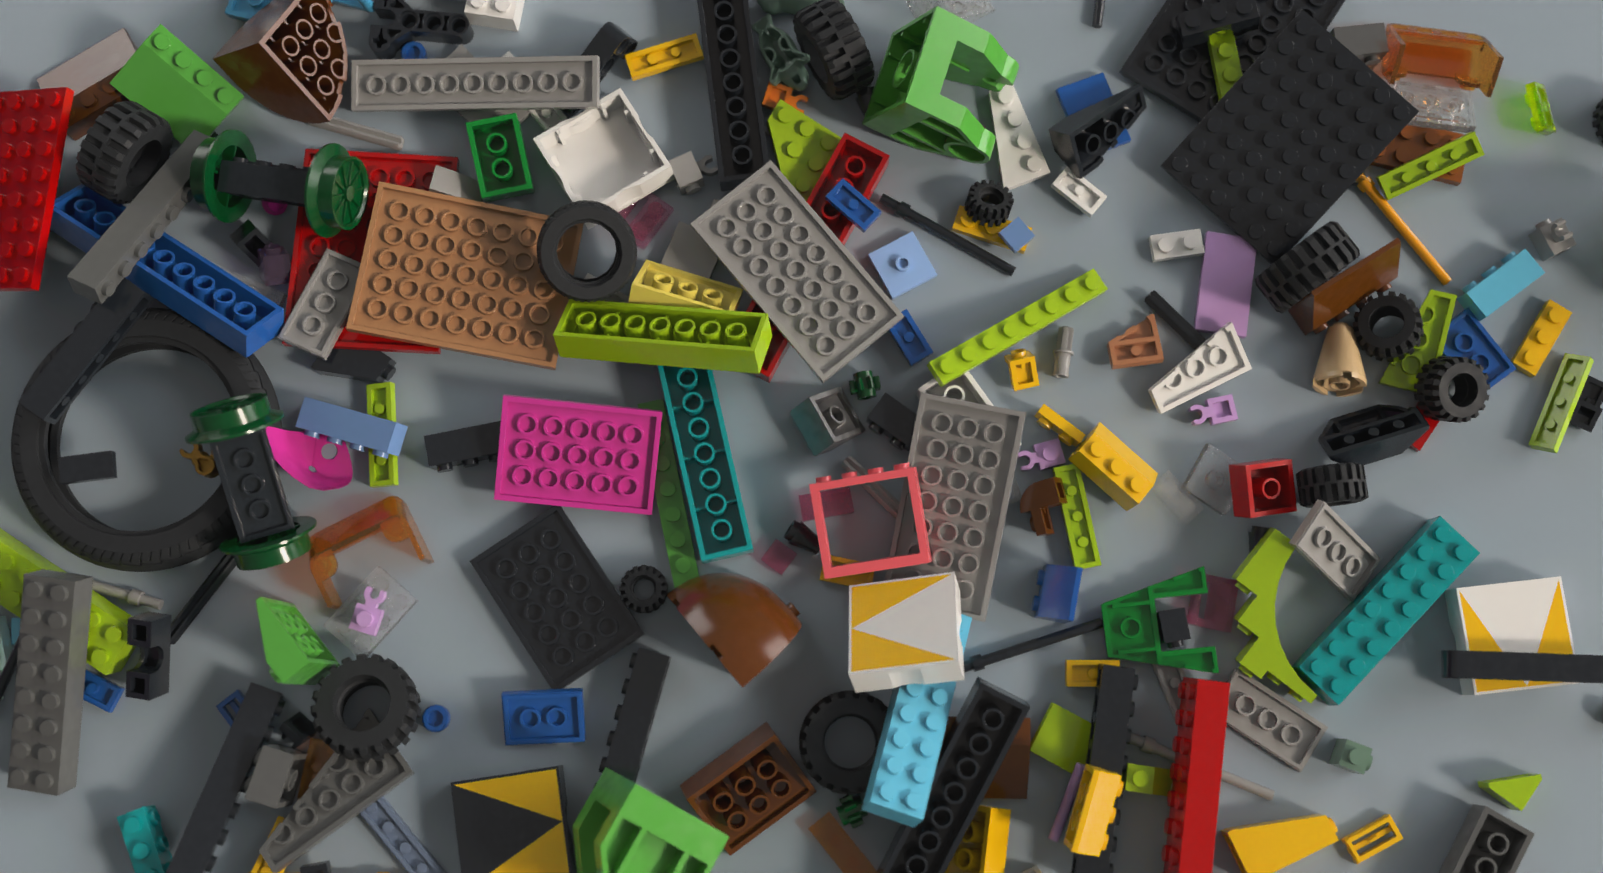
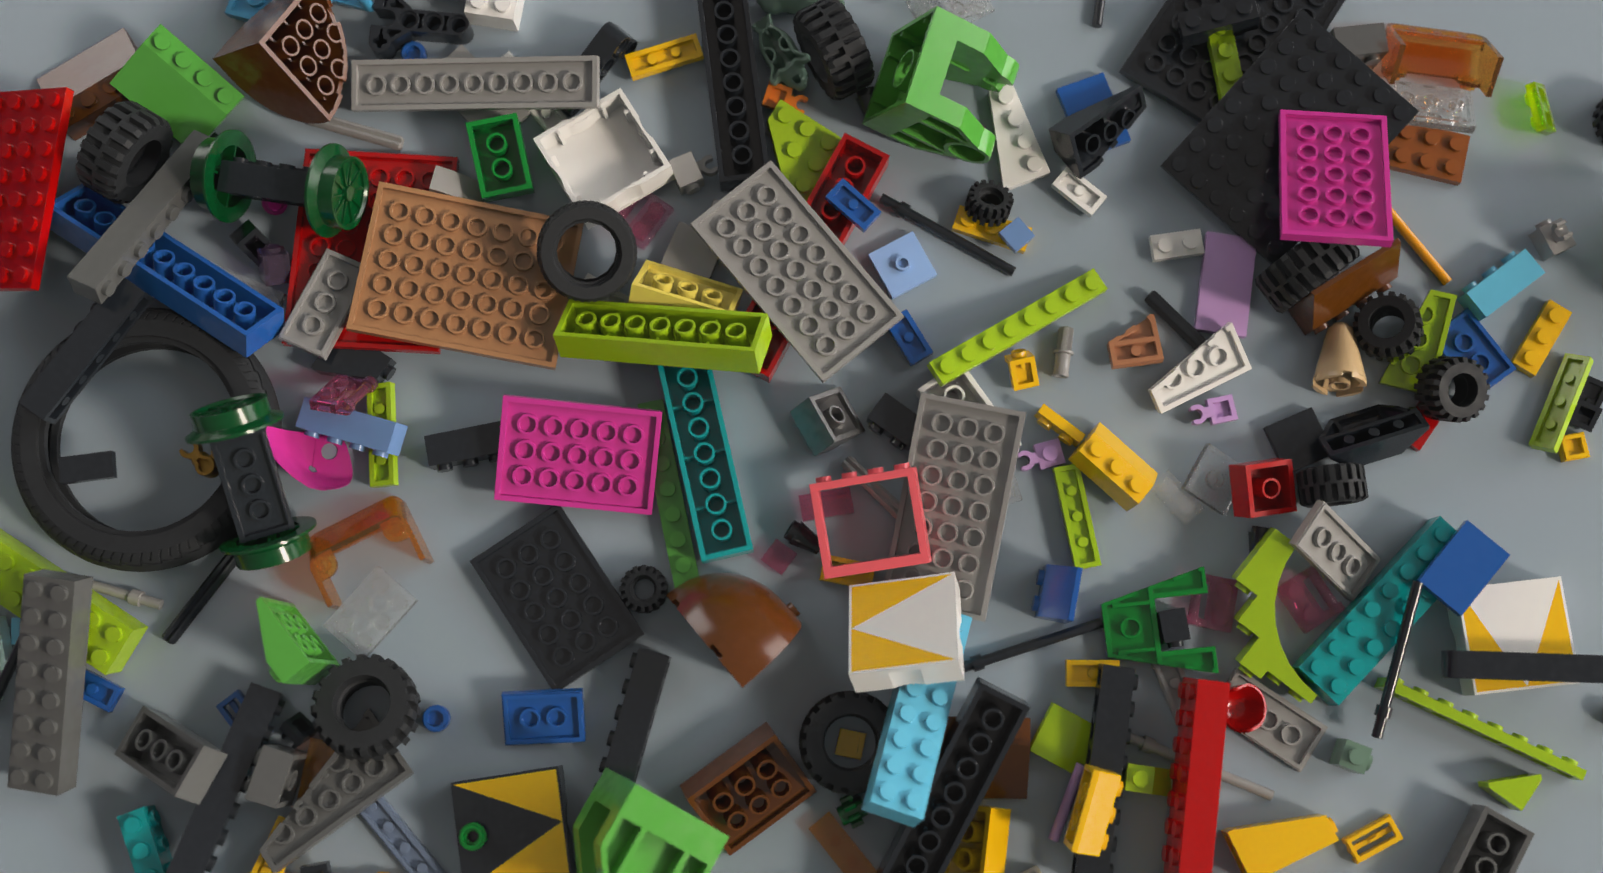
(151, 674): black arch -> none
(171, 755): none -> dark grey brick
(342, 394): none -> clear pink plate
(368, 616): lavender plate -> none
(464, 836): none -> green plate
(850, 743): none -> yellow tile
(864, 385): dark green gear -> none
(1038, 499): reddish brown brick -> none
(1245, 708): none -> red helmet
(1297, 439): none -> black tile
(1302, 603): none -> clear pink plate
(1334, 178): none -> dark pink plate
(1383, 710): none -> black bar
(1430, 165): lime plate -> none
(1463, 568): none -> blue tile
(1489, 731): none -> lime plate
(1573, 447): none -> yellow tile

